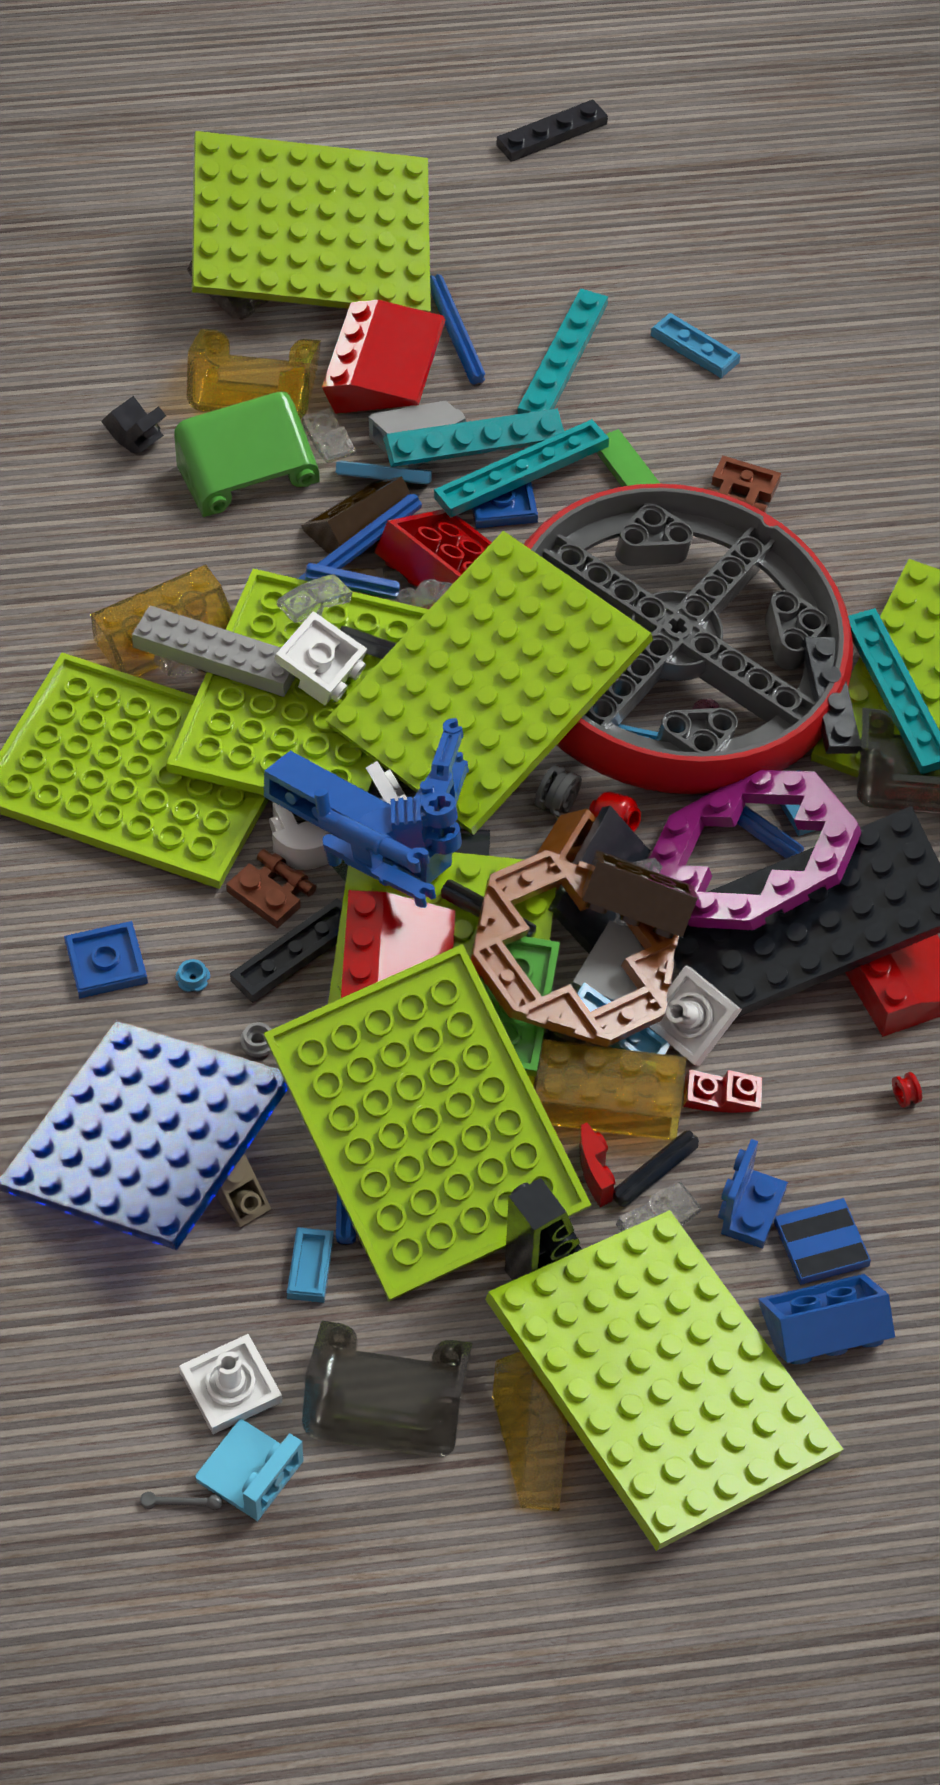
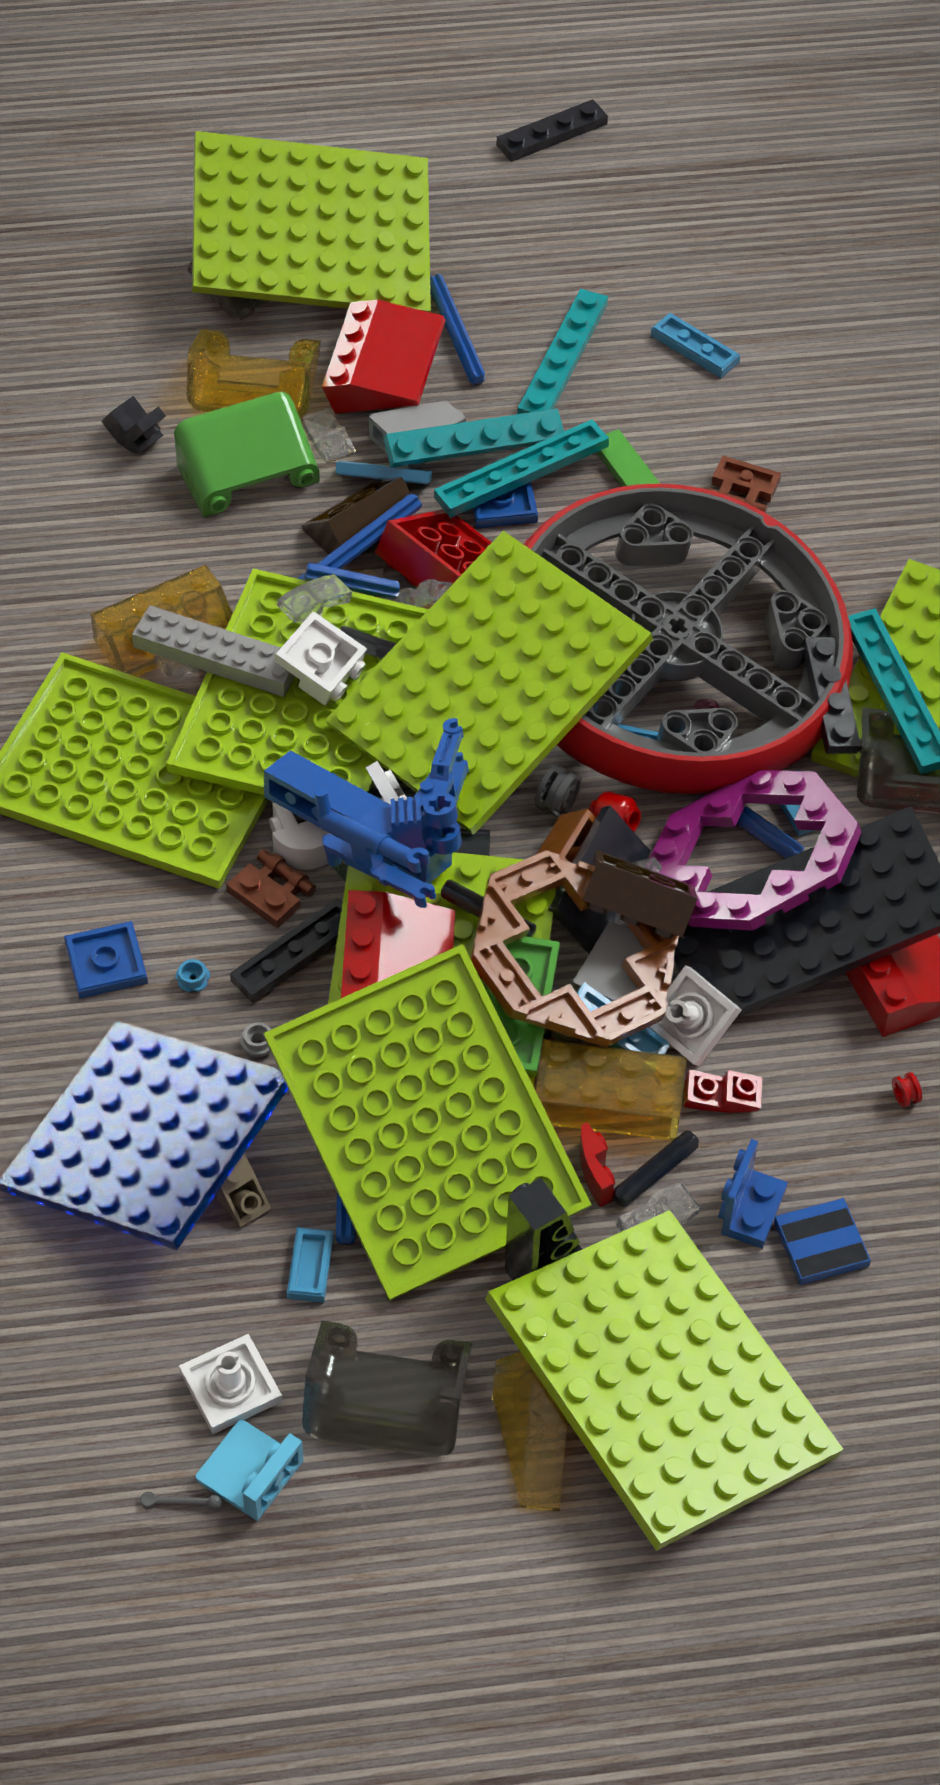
(828, 1318): blue slope -> none

